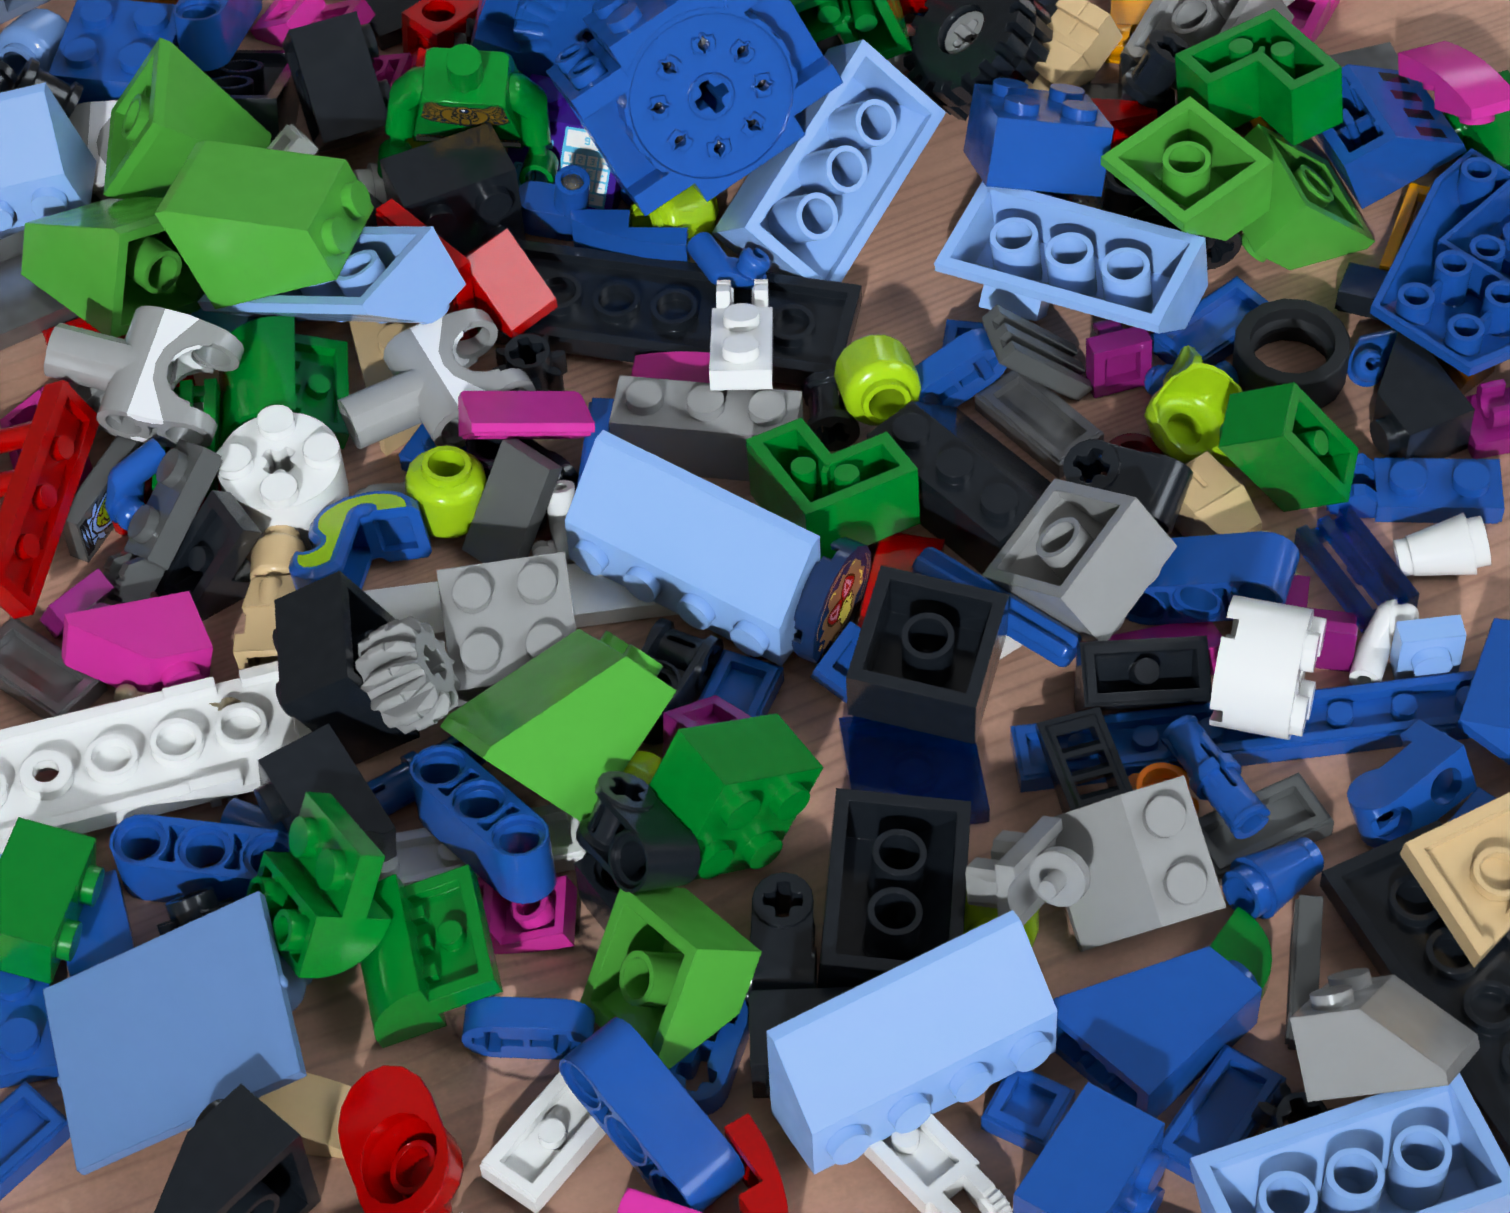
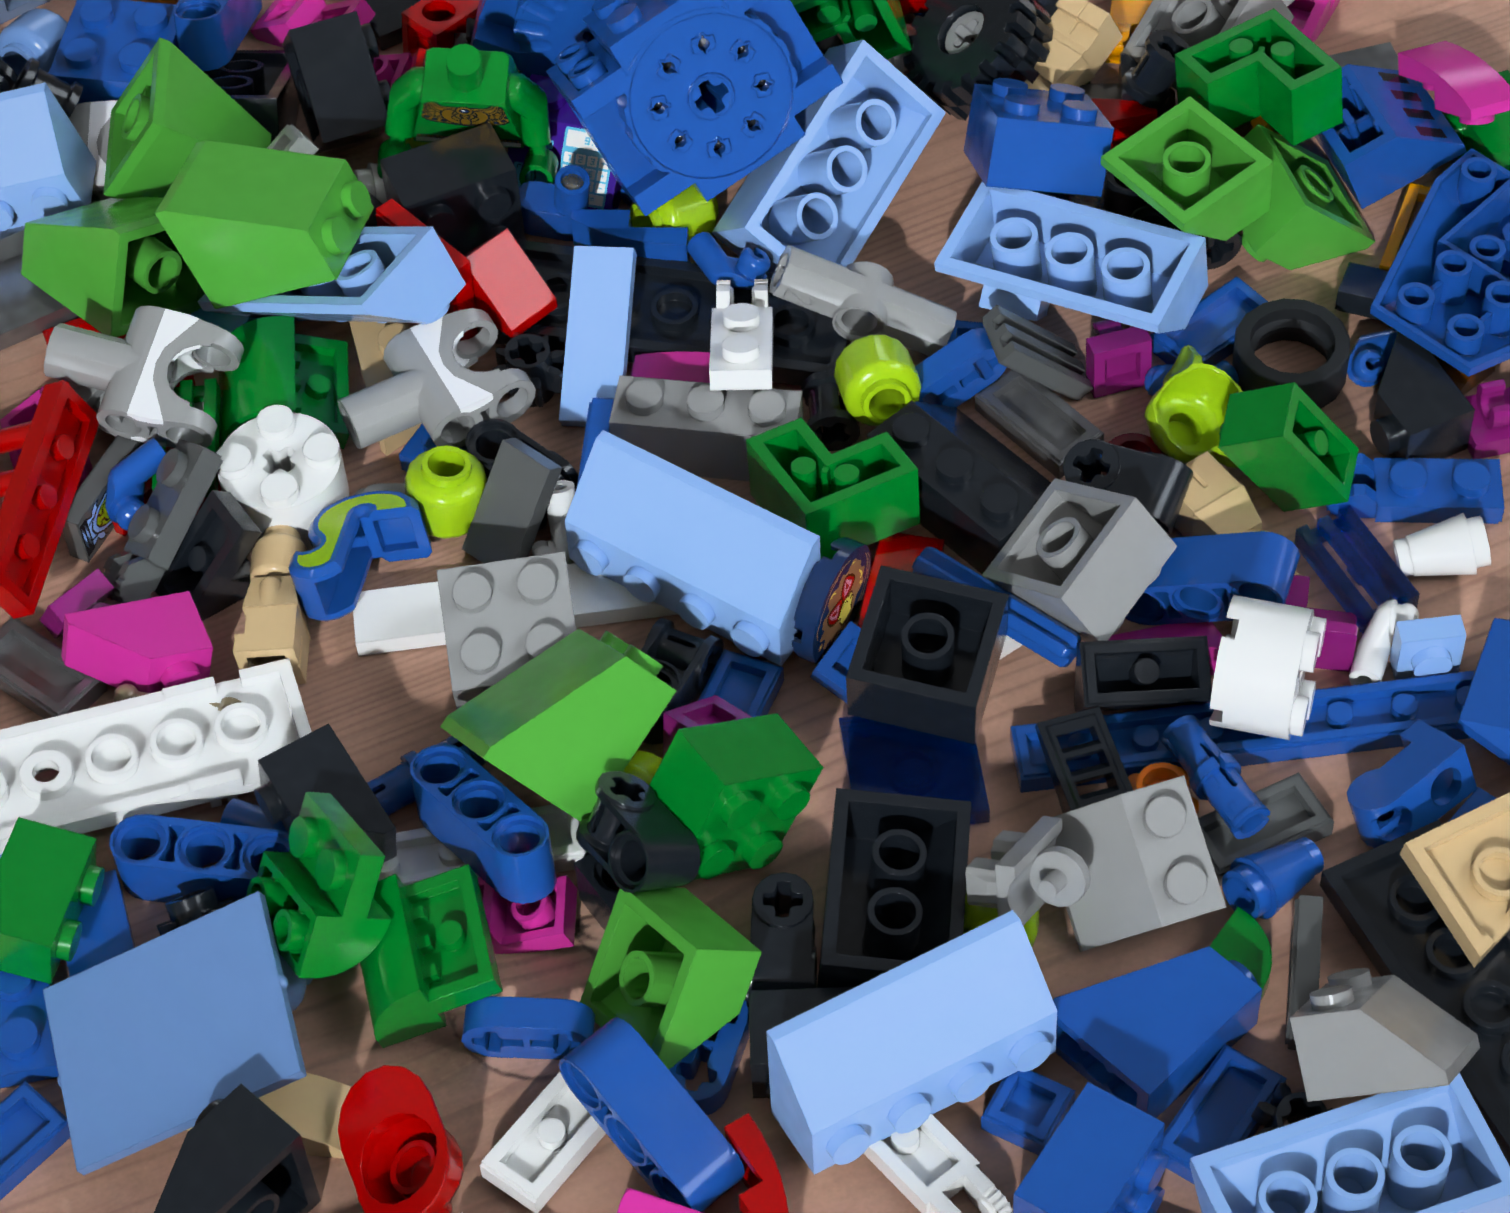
(316, 664): black brick -> none
(407, 675): light grey gear -> none
(523, 415): dark pink slope -> none
(596, 328): none -> light blue tile
(862, 300): none -> light grey piece

